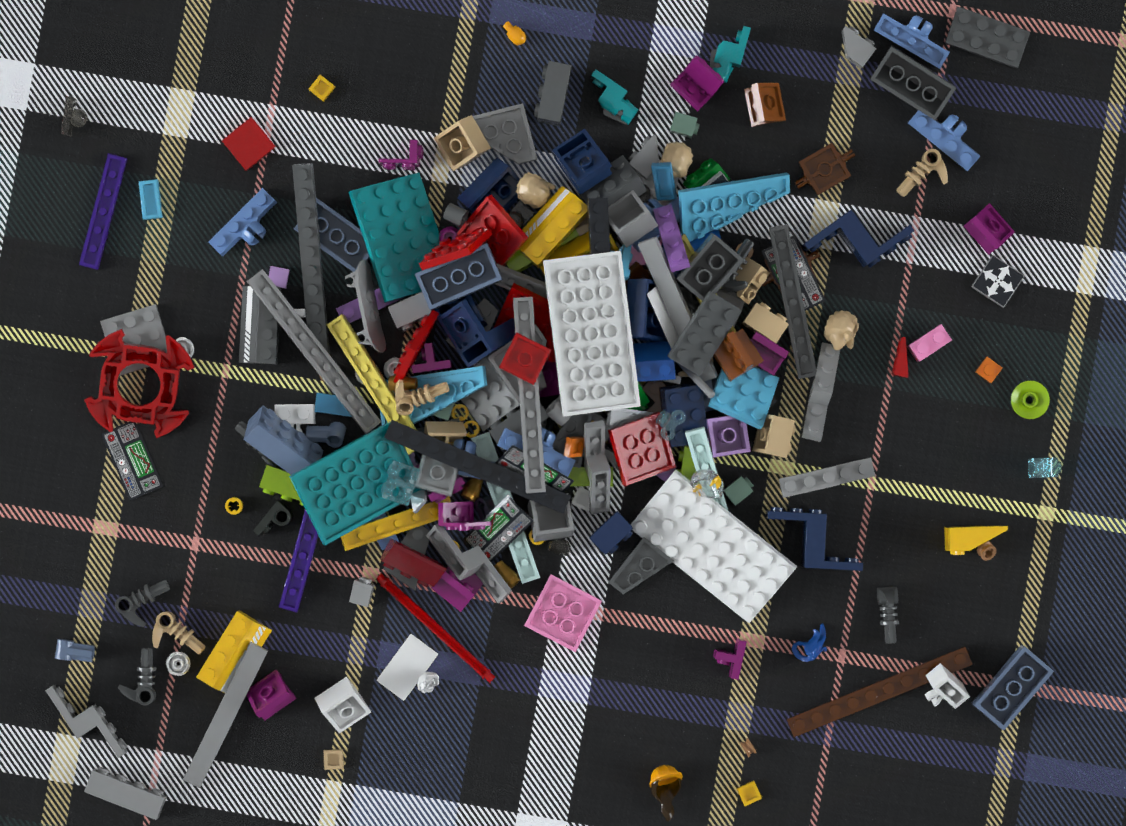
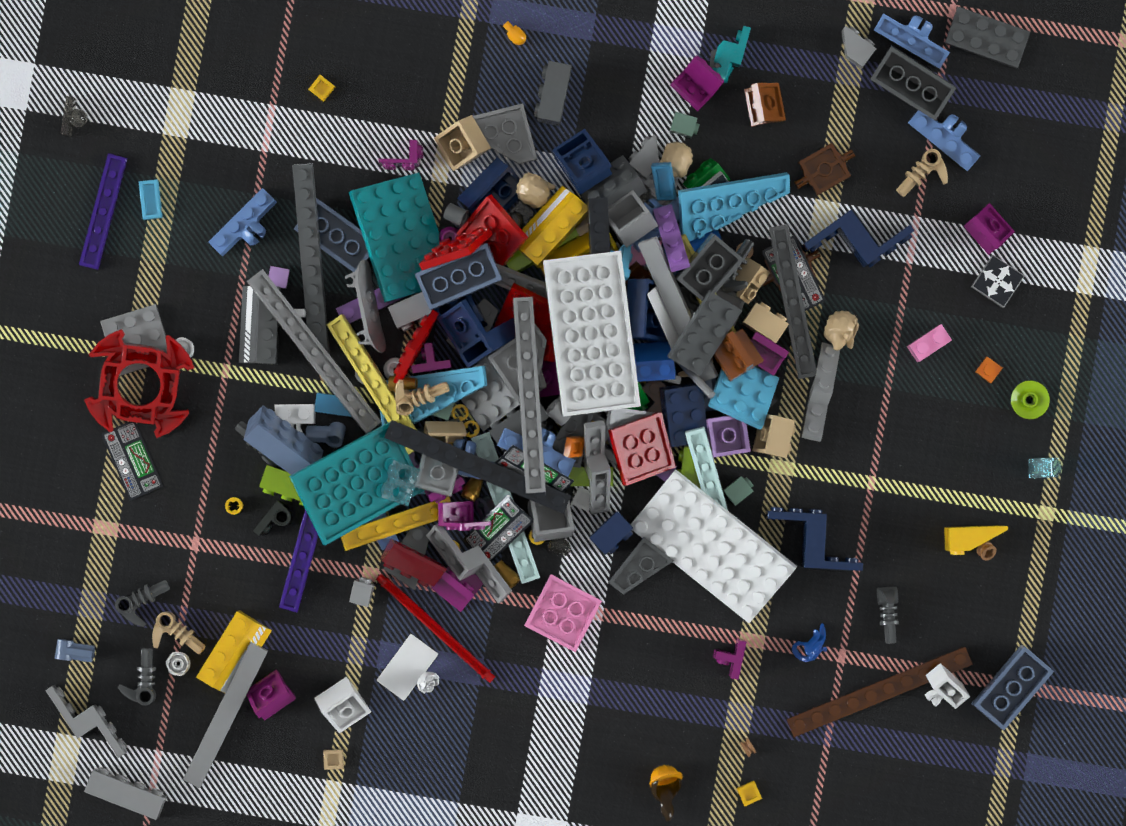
(248, 143): red tile -> none
(418, 500): light grey slope -> none
(525, 358): red tile -> none
(613, 99): teal plate -> none
(669, 423): clear light blue piece -> none
(707, 483): clear hair -> none
(826, 477): light grey bracket -> none
(900, 365): red slope -> none

